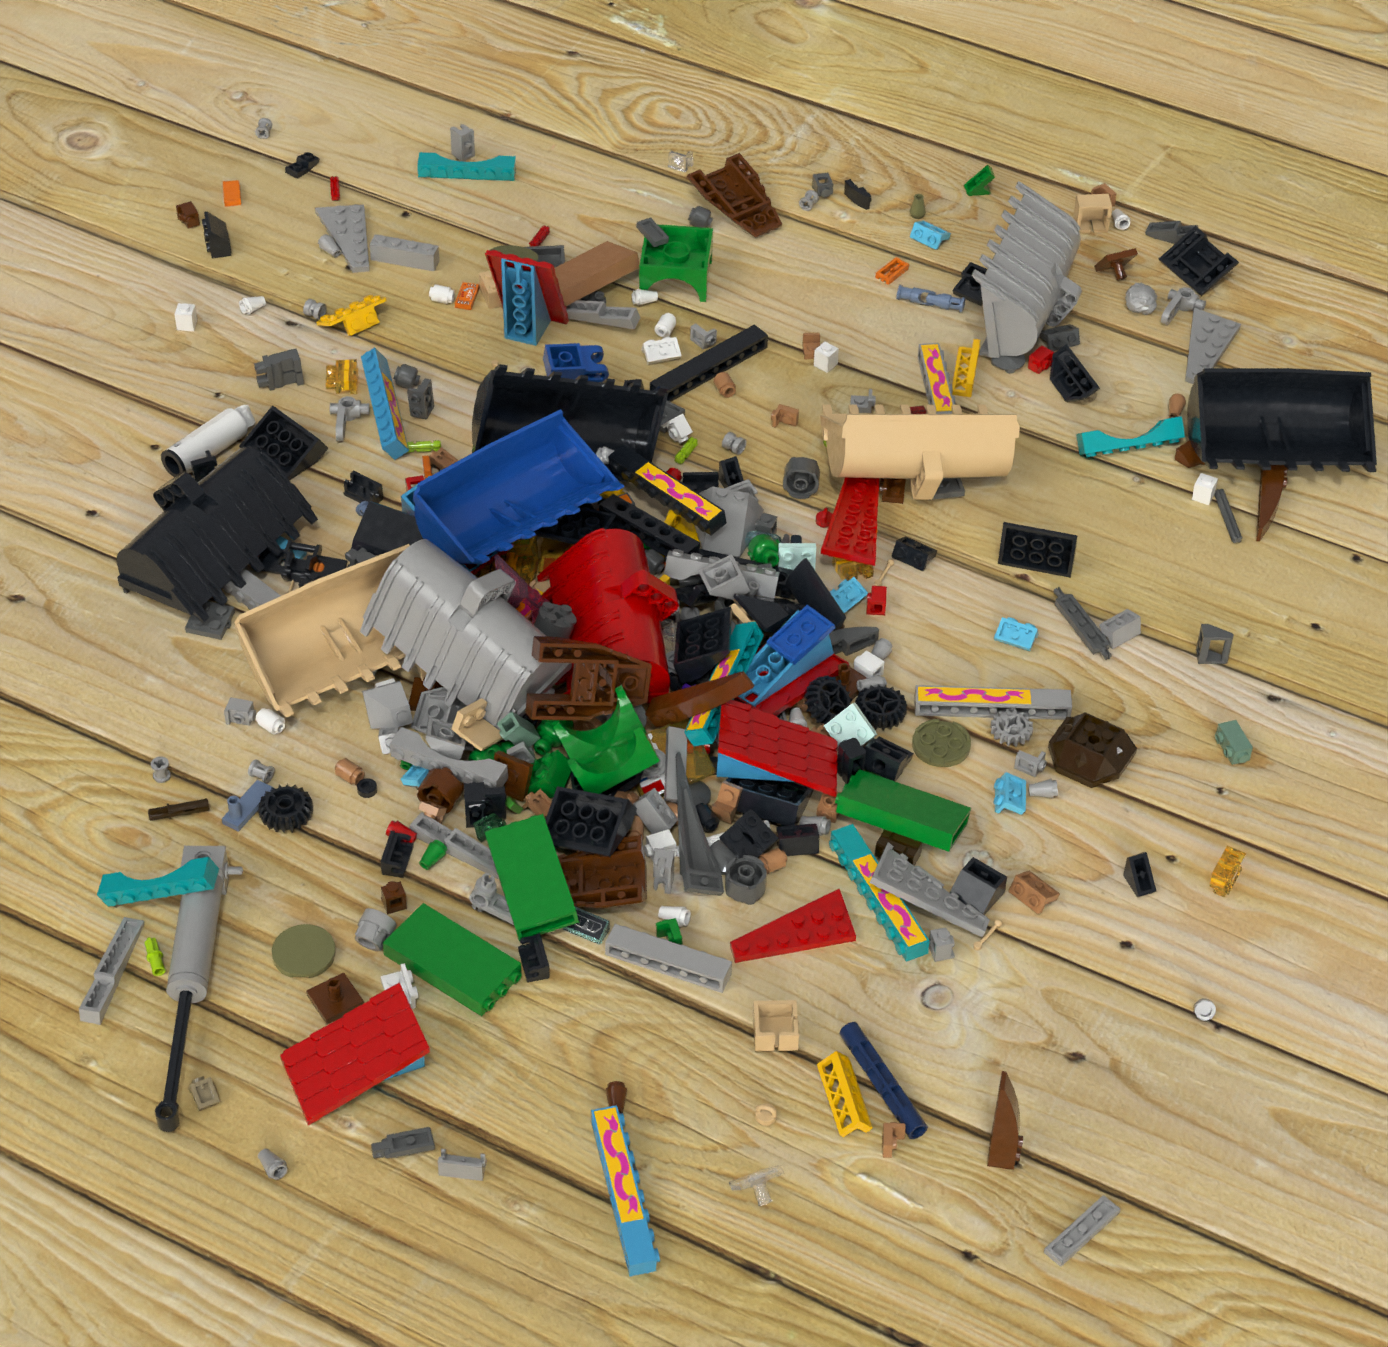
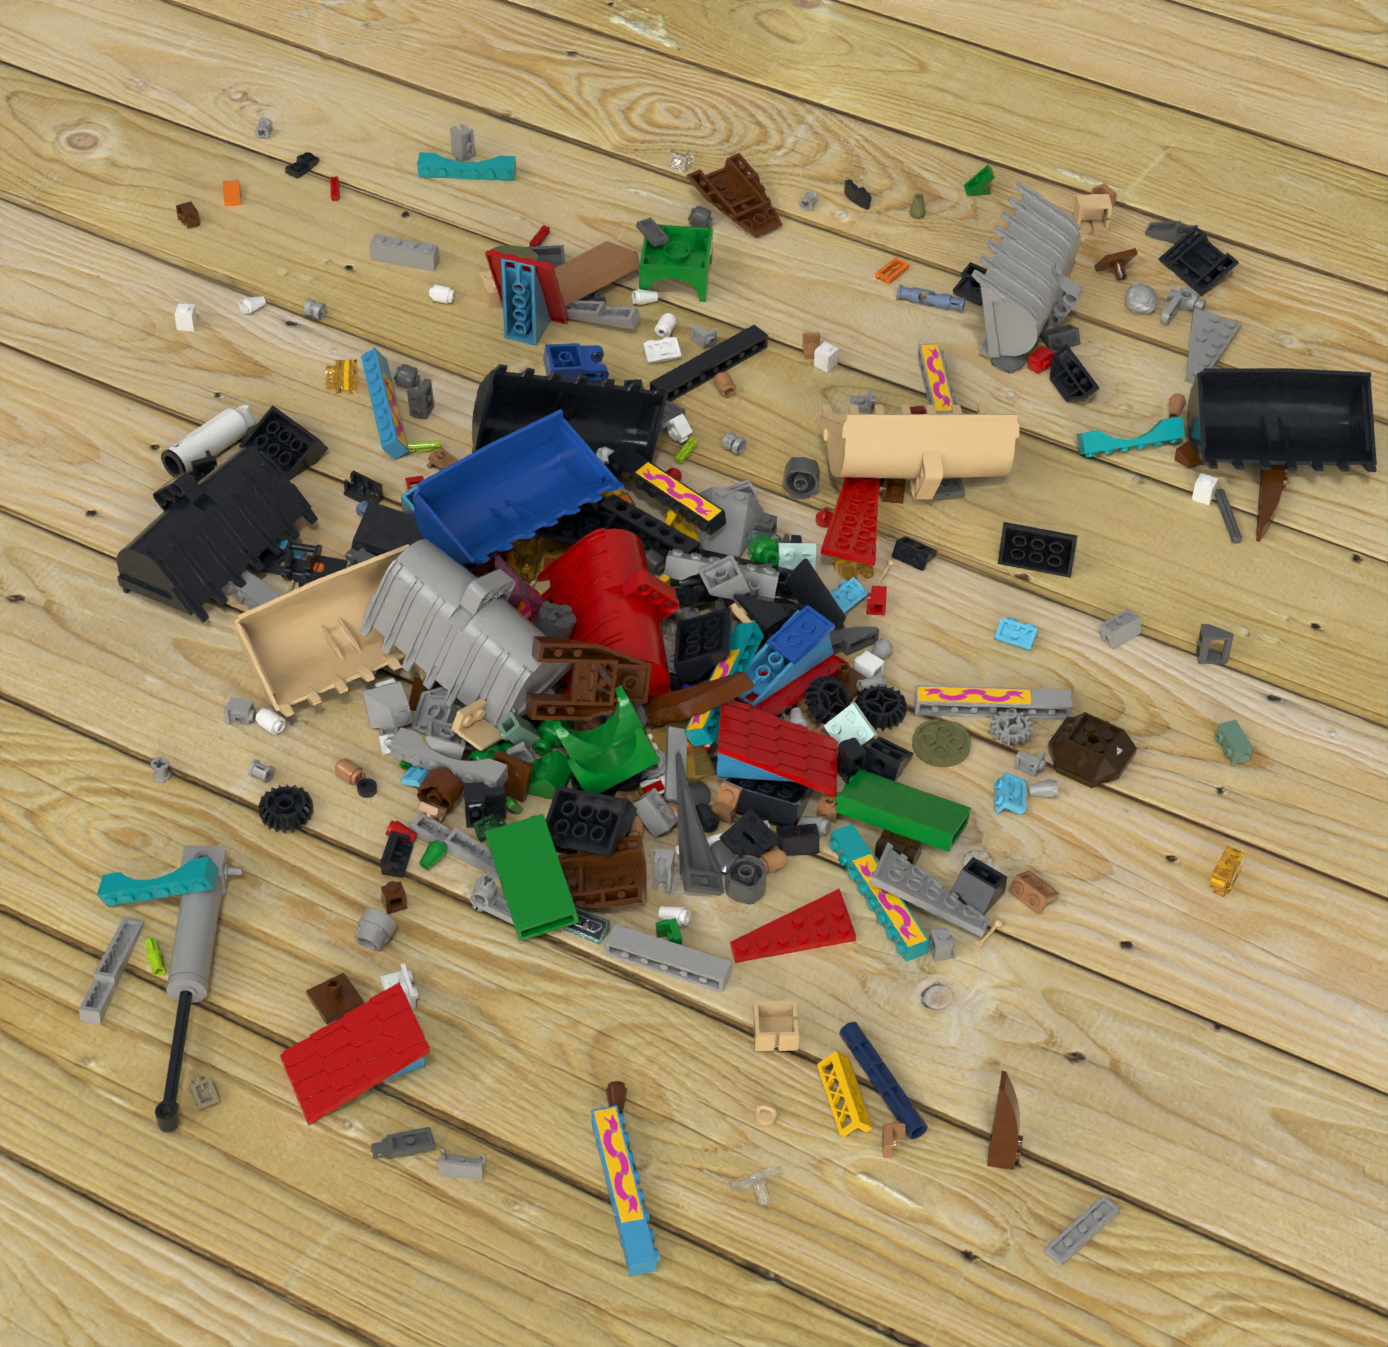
(178, 809): dark brown axle -> none
(214, 626): dark grey plate -> none
(216, 236): black slope -> none
(243, 809): sand blue piece -> none
(272, 1164): light grey cone -> none
(279, 370): dark grey hips -> none
(303, 951): olive tile -> none
(328, 244): light grey cone -> none
(347, 410): light grey piece -> none
(348, 230): light grey wing -> none
(356, 316): yellow bracket -> none
(426, 466): orange tile -> none
(452, 959): green brick -> none
(467, 296): orange tile -> none
(534, 958): black hinge -> none
(537, 802): medium nougat bracket -> none
(659, 840): white brick -> none
(700, 480): black bracket -> none
(730, 472): black slope -> none
(785, 415): medium nougat bracket -> none
(822, 189): dark grey brick -> none
(928, 234): medium azure bracket -> none
(969, 371): yellow fence -> none
(1082, 623): dark grey plate -> none
(1120, 219): white cone -> none
(1139, 874): black slope -> none
(1204, 1009): tile -> none

